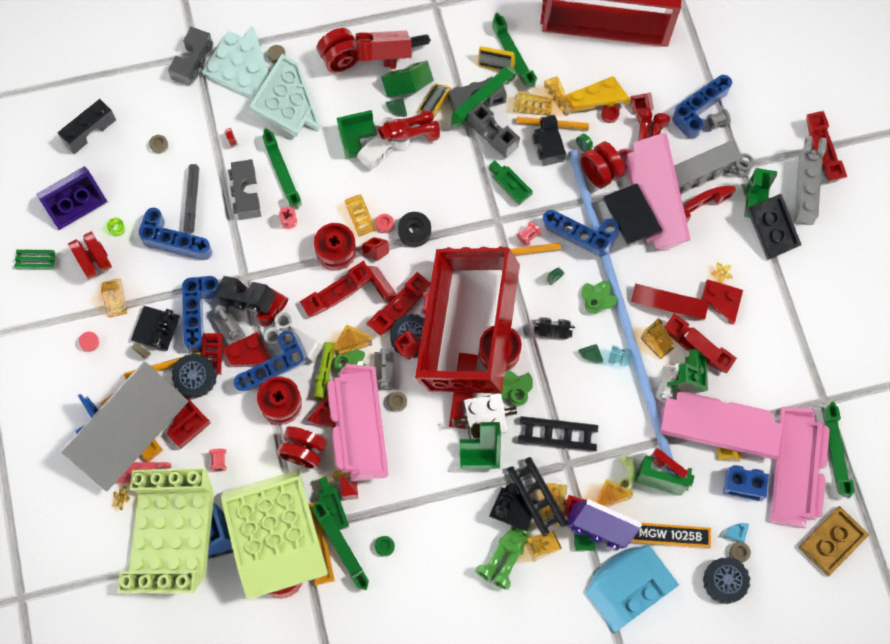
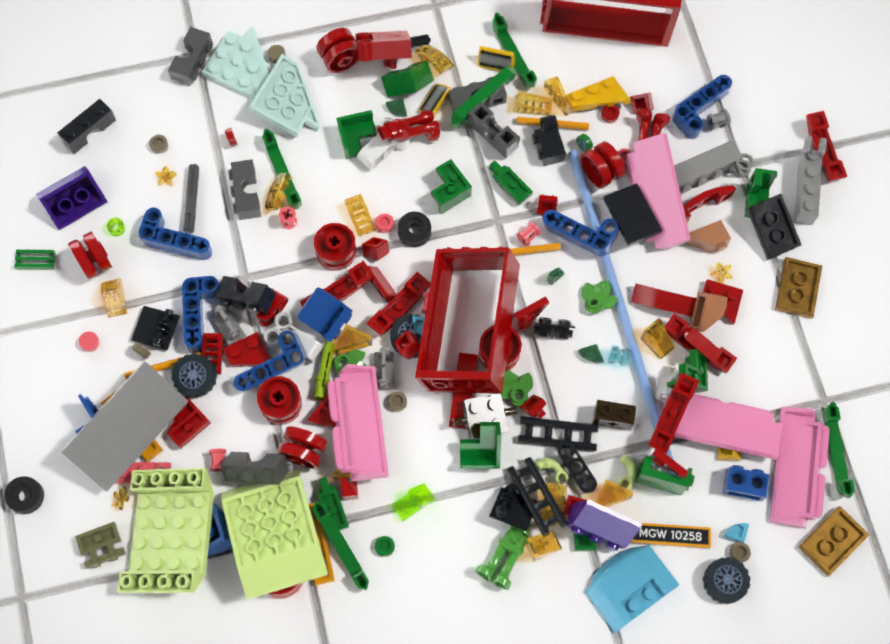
(15, 487): none -> black tyre
(97, 539): none -> olive plate
(165, 176): none -> clear yellow plant
(268, 470): none -> dark grey arch
(275, 195): none -> clear yellow slope
(325, 314): none -> blue bracket
(413, 502): none -> clear neon green slope
(418, 323): none -> medium azure tile
(435, 57): none -> clear yellow slope
(454, 189): none -> green panel
(525, 316): none -> red wing
(533, 406): none -> red tile
(546, 203): none -> red tile
(552, 464): none -> yellowish green piece
(580, 482): none -> black beam
(614, 415): none -> dark brown brick
(673, 412): none -> red slope
(708, 310): none -> nougat slope
(710, 237): none -> nougat slope
(798, 287): none -> pearl gold tile

